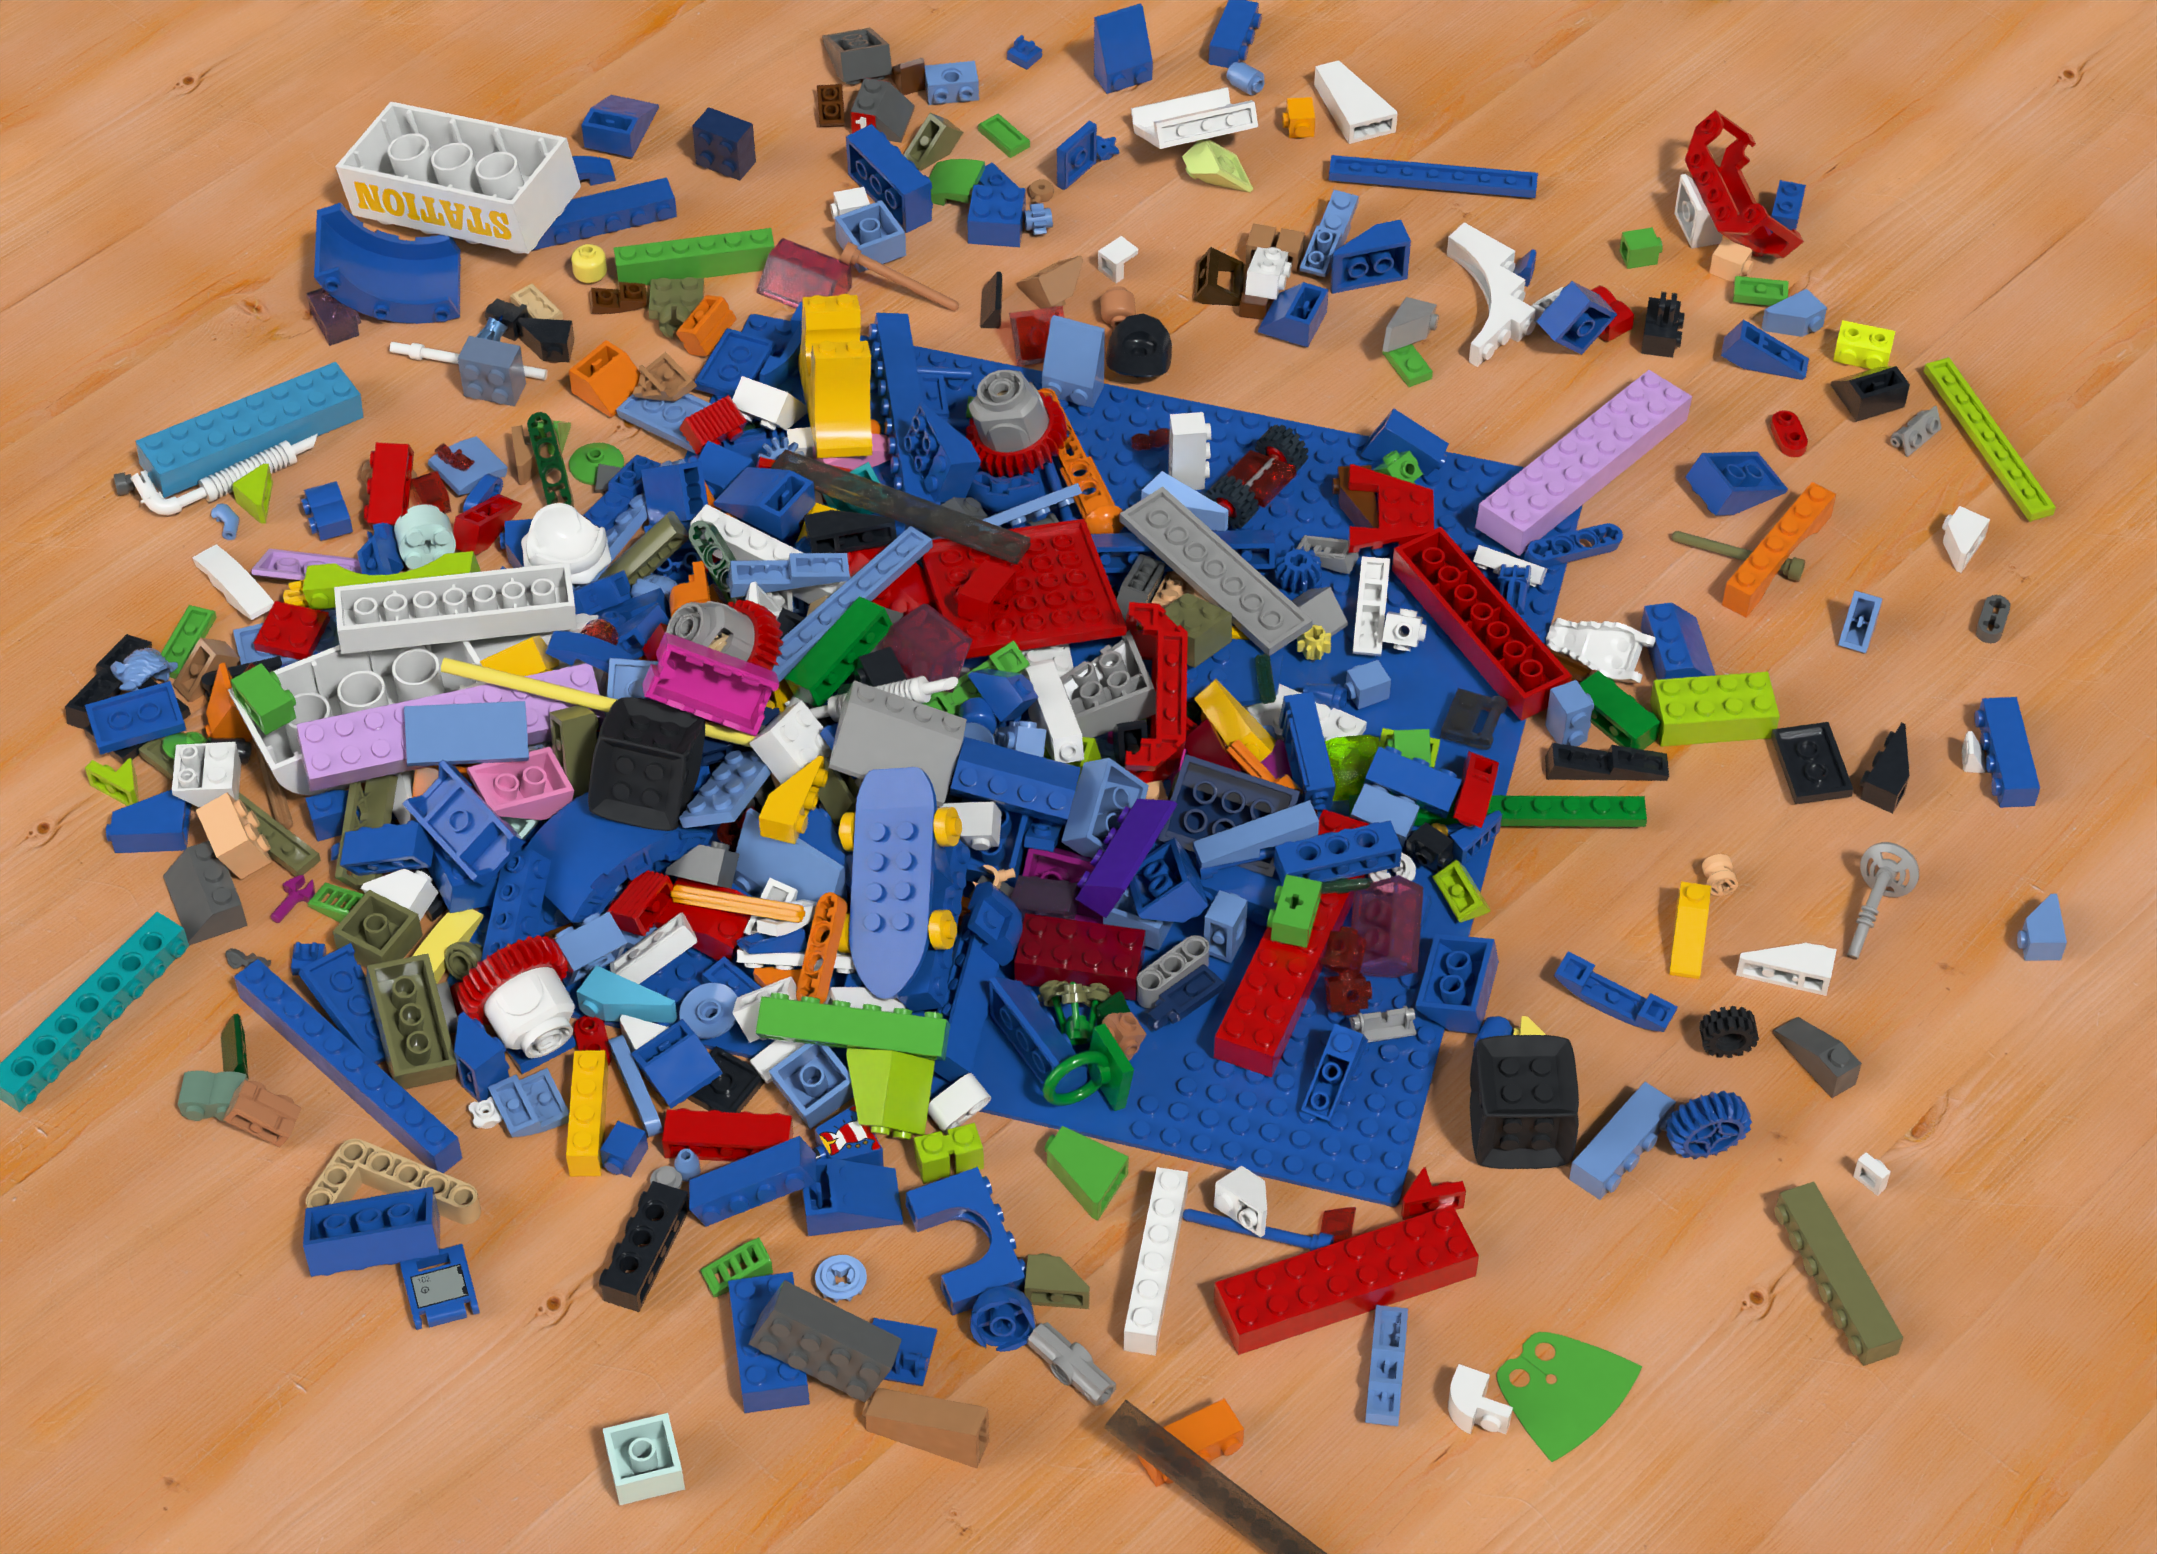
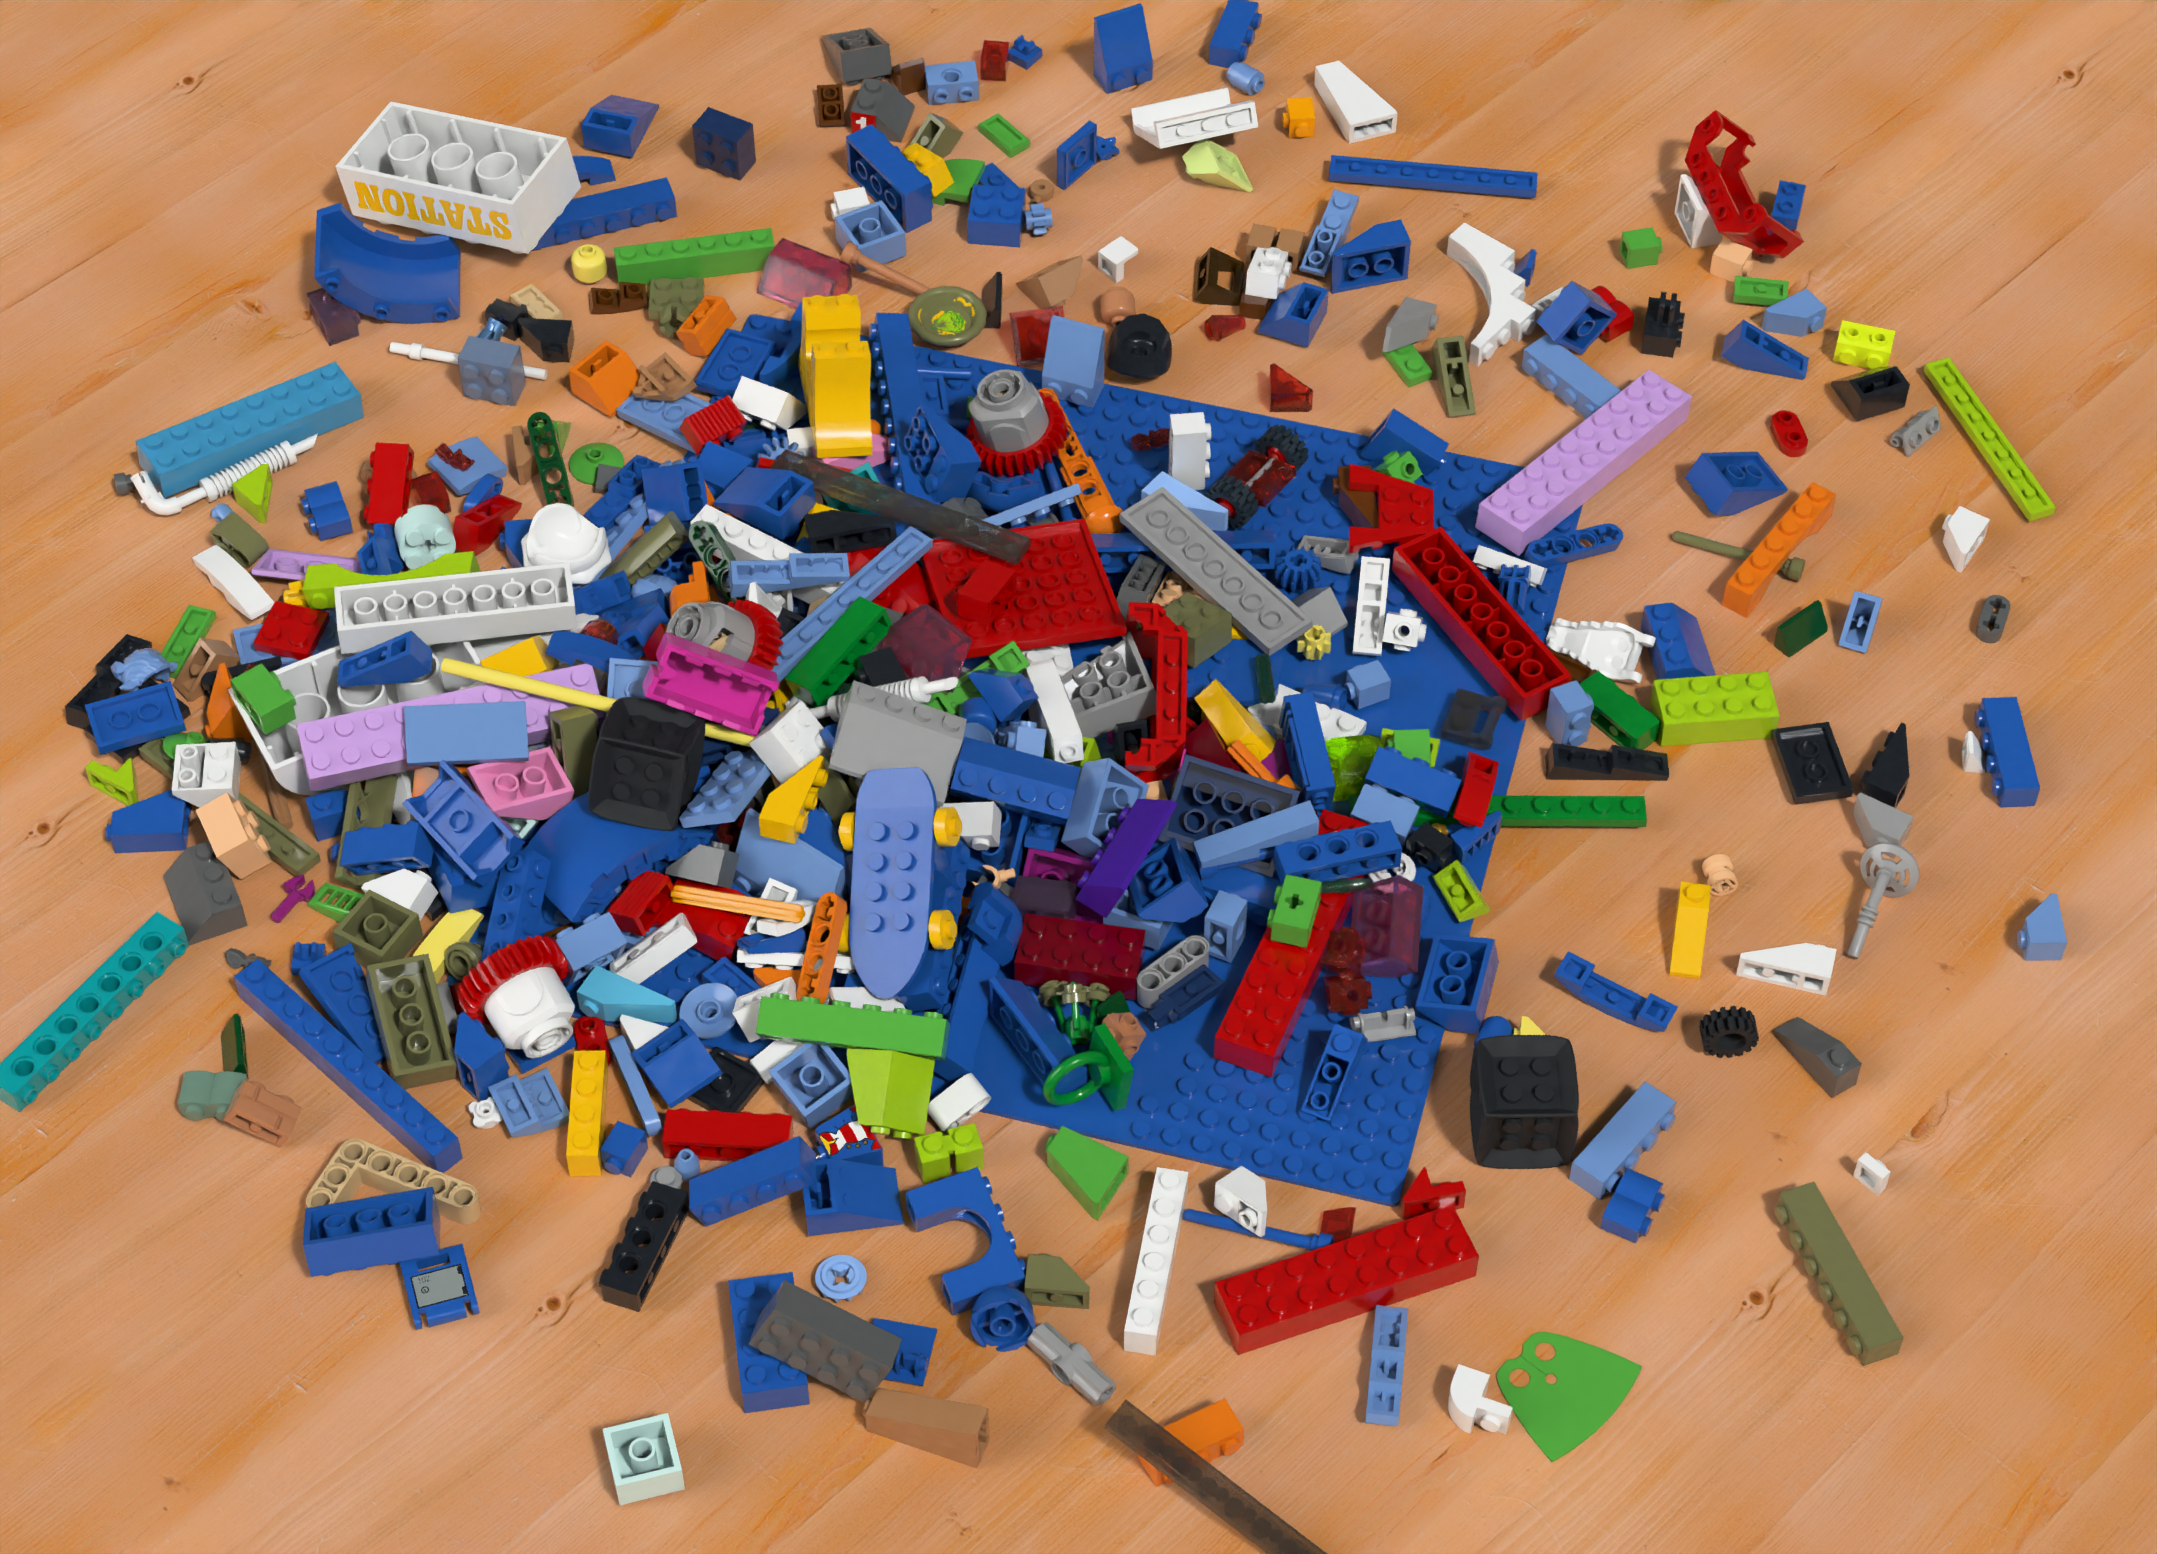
(239, 540): none -> olive beam
(387, 663): none -> blue slope
(742, 1254): bright green slope -> none
(931, 166): none -> yellow brick
(947, 316): none -> olive piece
(994, 60): none -> clear red brick
(1222, 326): none -> clear red cone
(1287, 392): none -> clear red slope
(1453, 376): none -> olive slope
(1567, 376): none -> medium blue brick
(1632, 1205): none -> blue brick
(1708, 1125): blue gear -> none
(1801, 629): none -> dark green slope
(1881, 822): none -> light grey slope

